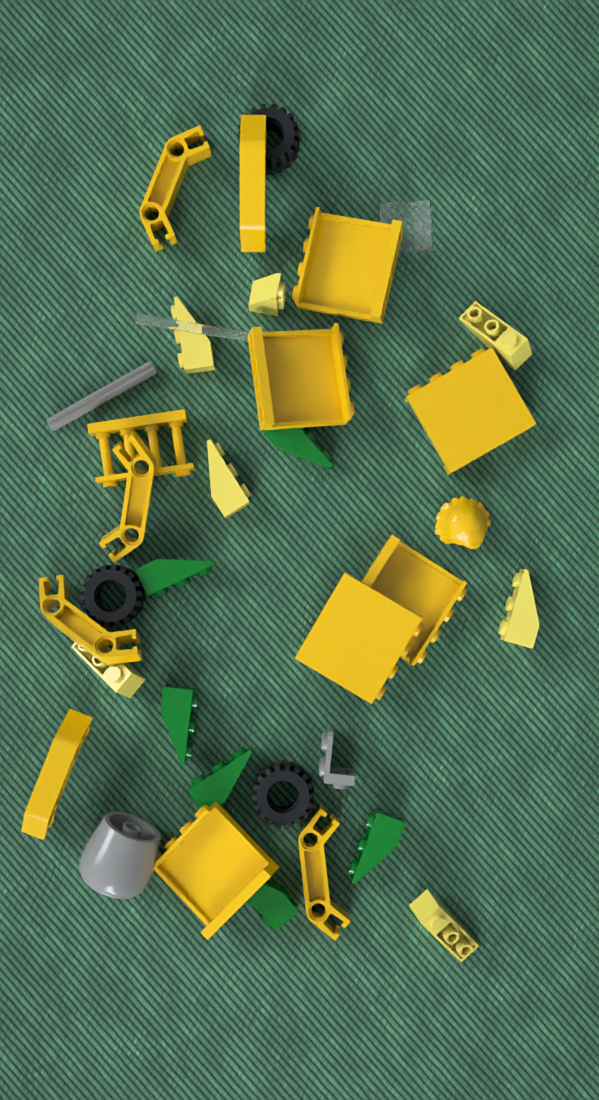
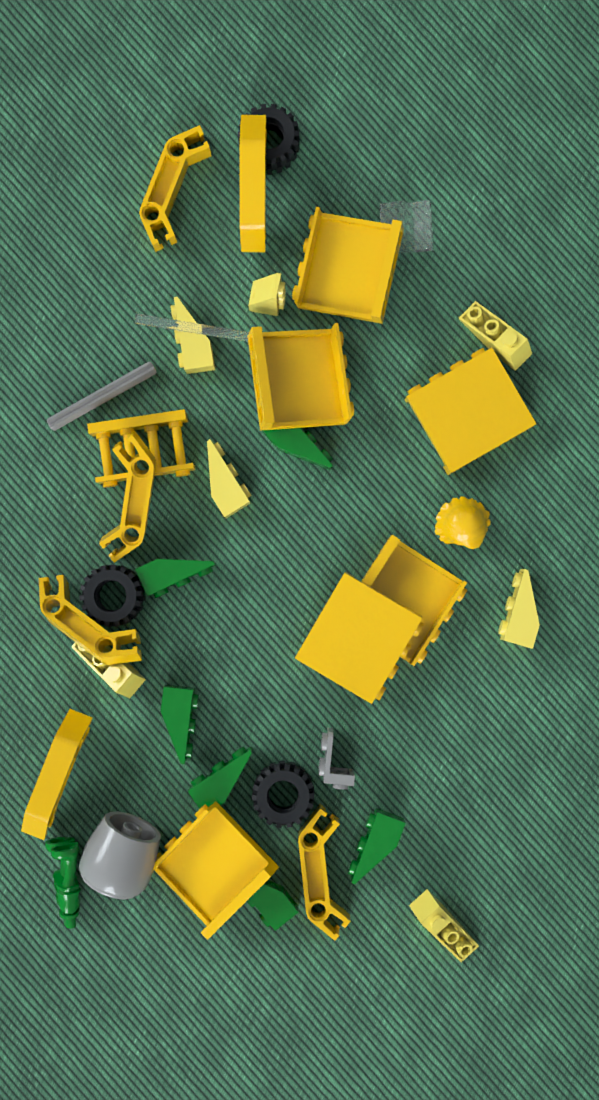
(65, 881): none -> green piece

